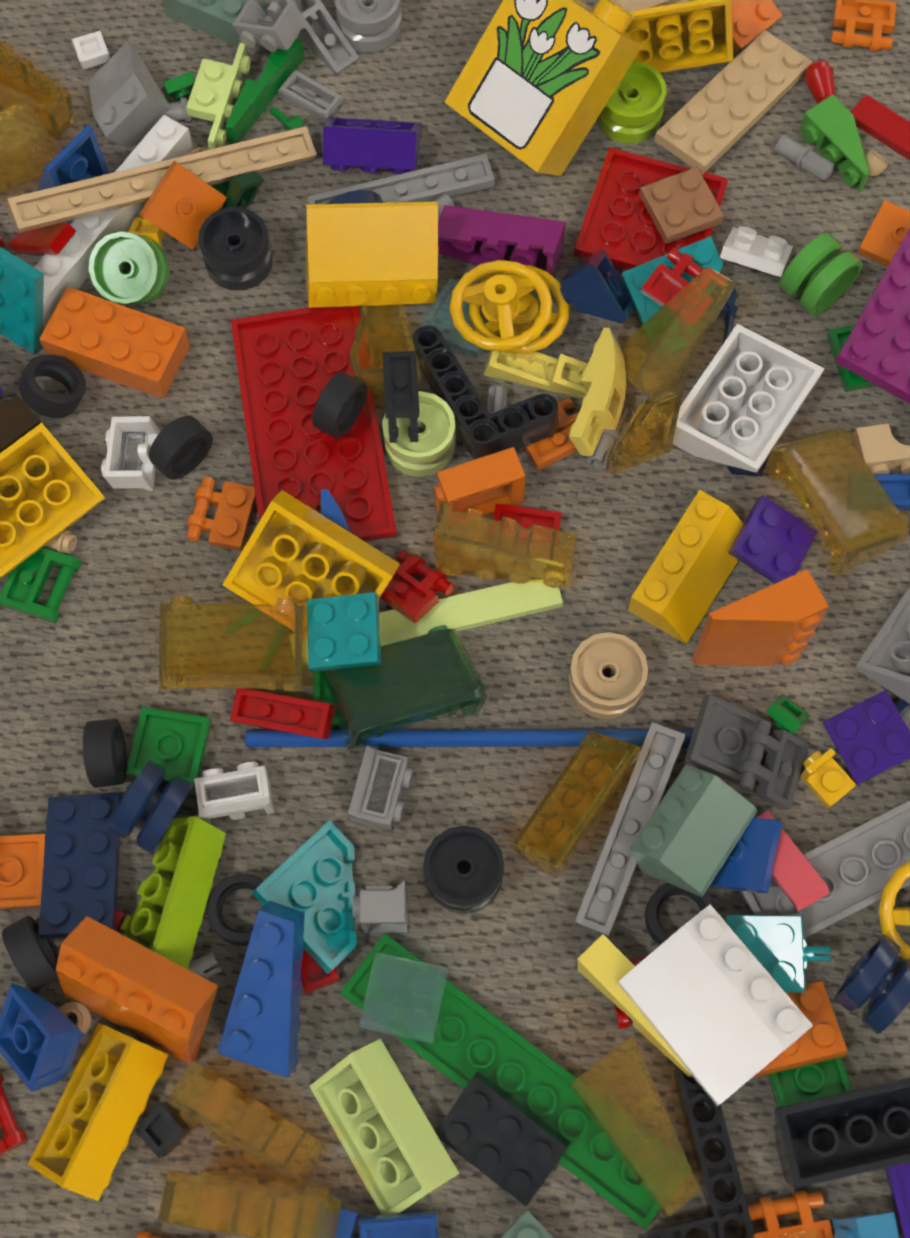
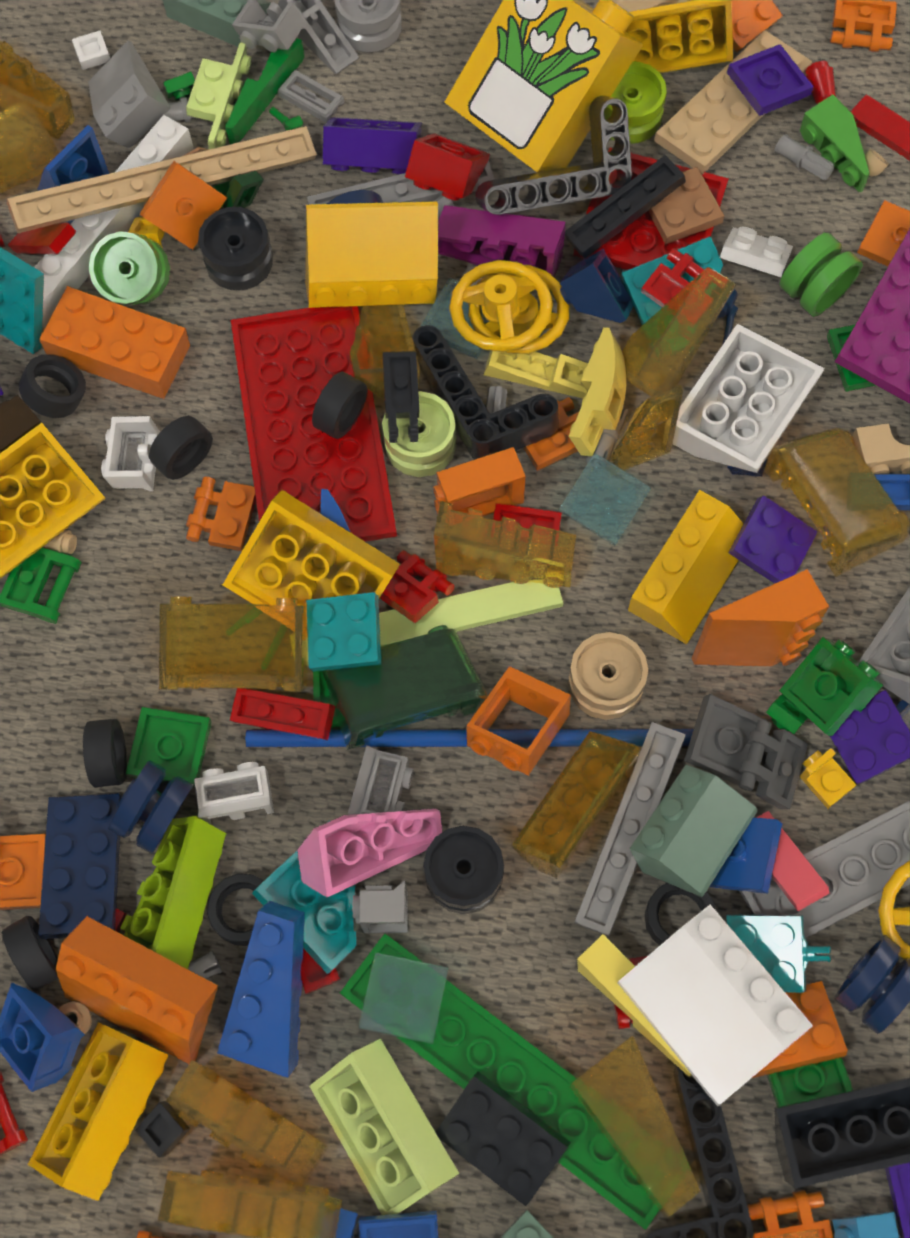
(363, 846): none -> bright pink wedge
(445, 166): none -> red slope
(530, 694): none -> orange window
(569, 177): none -> black beam
(604, 499): none -> clear light blue plate
(625, 206): none -> black plate
(769, 79): none -> dark purple plate
(831, 685): none -> green plate

